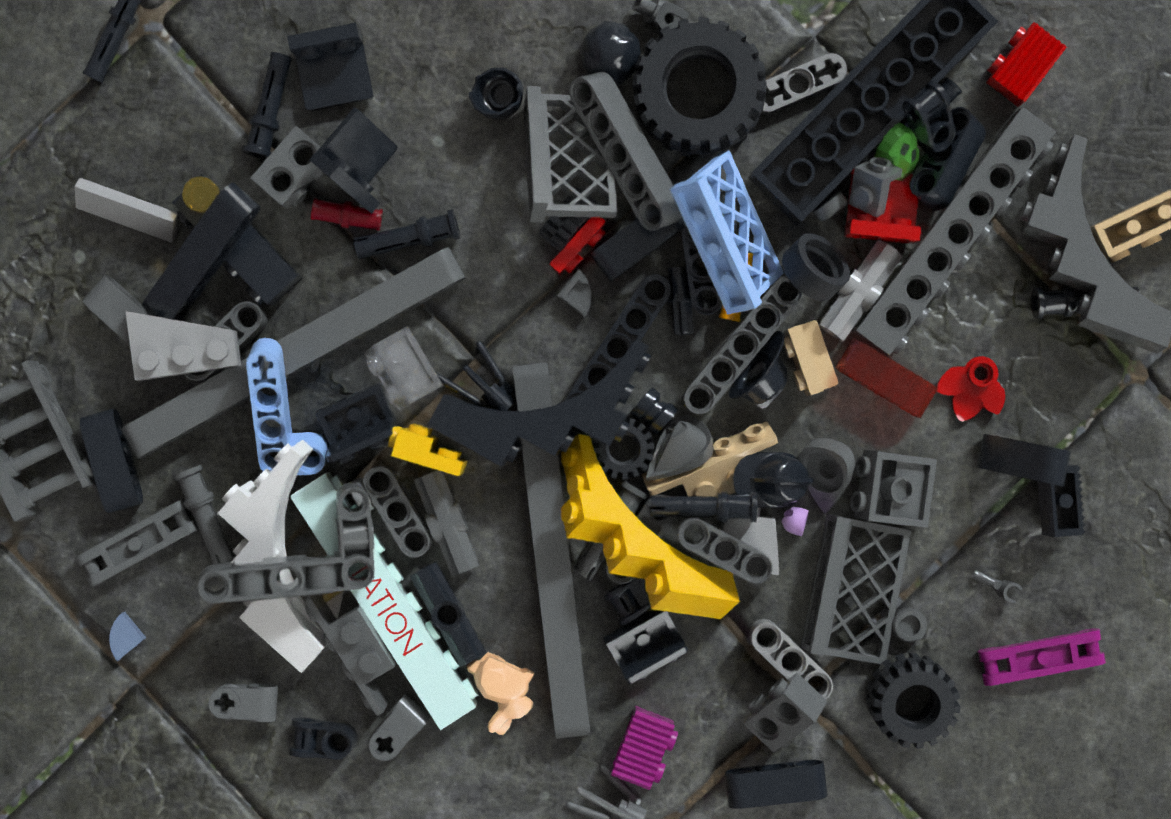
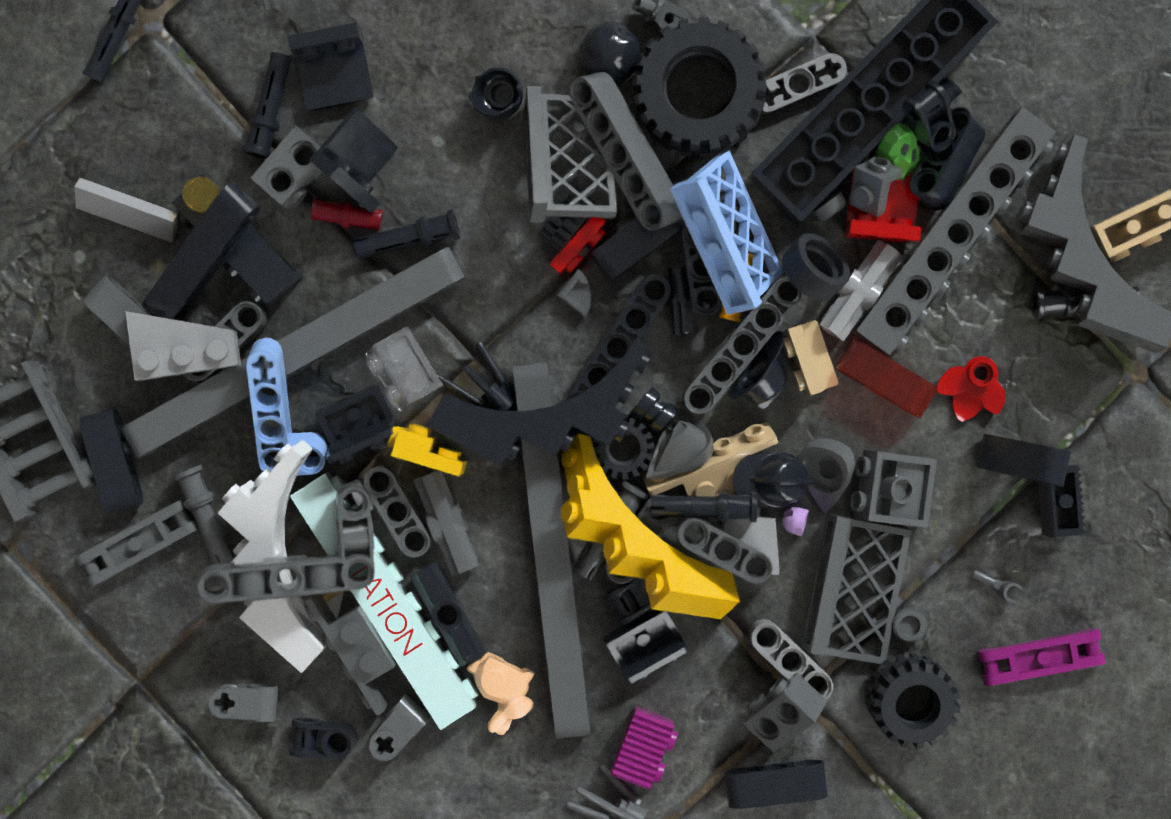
(124, 636): sand blue tile -> none
(1025, 64): red brick -> none

